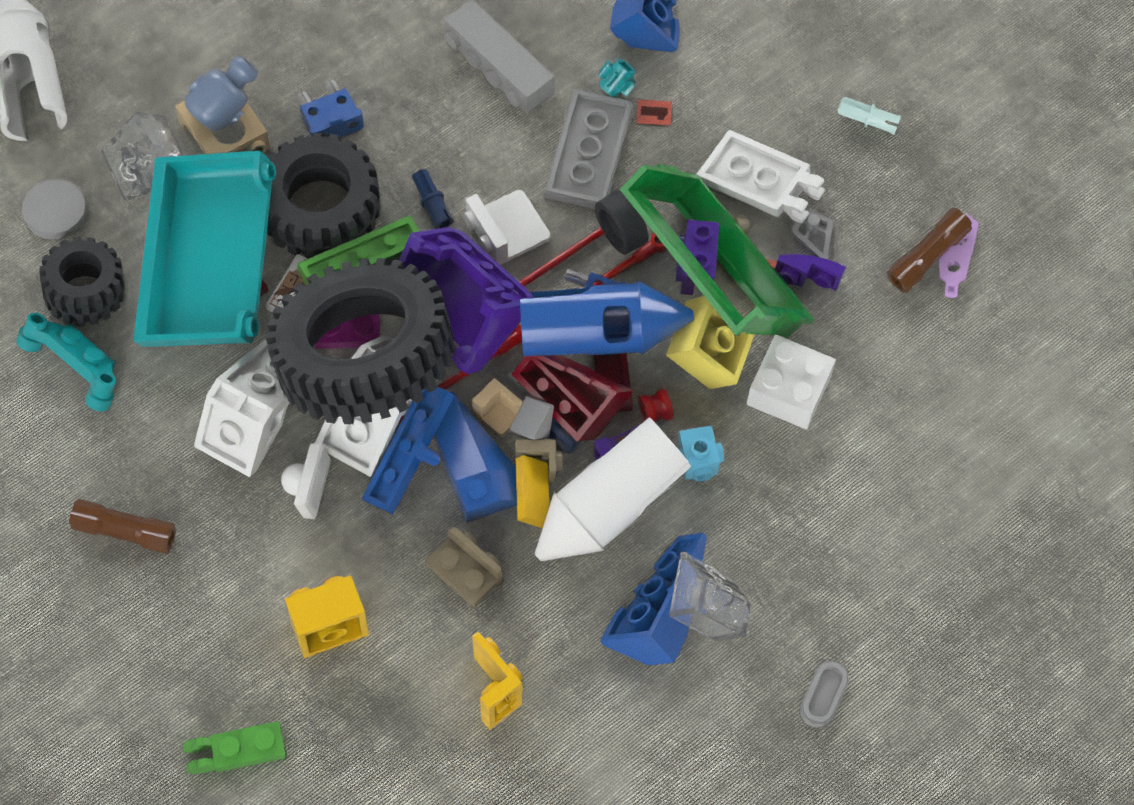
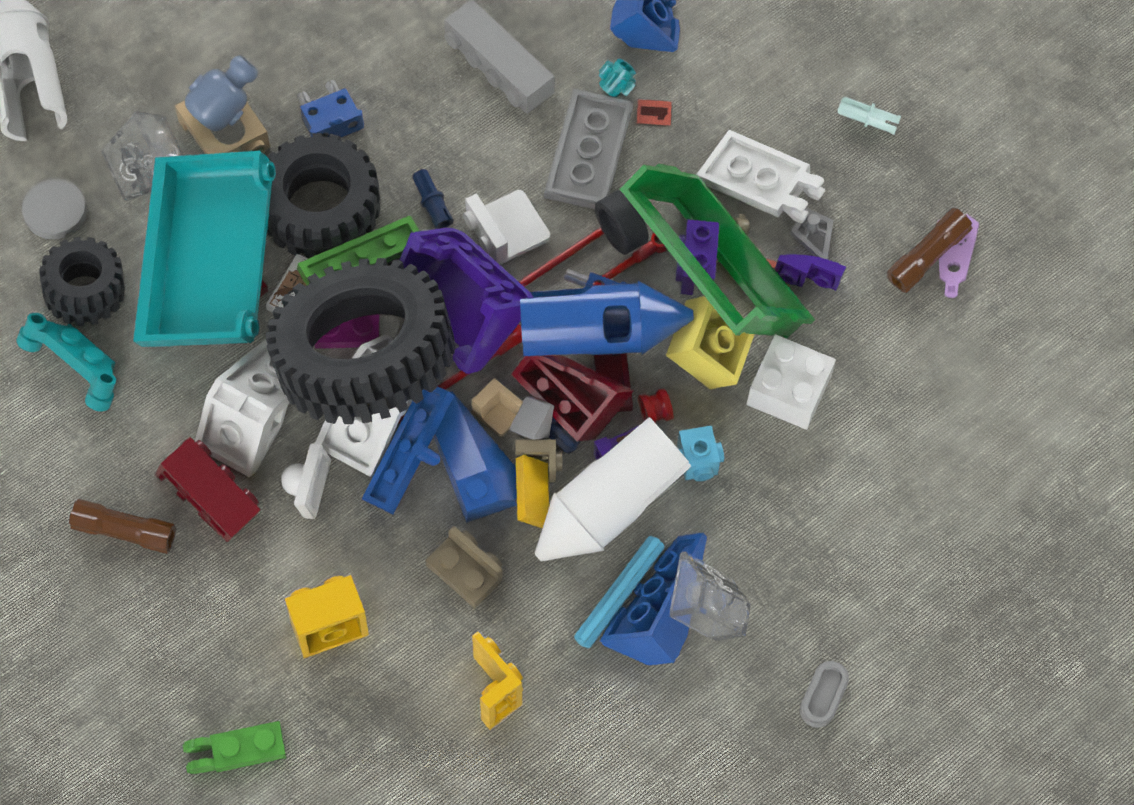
(209, 488): none -> dark red wedge
(619, 592): none -> medium azure axle

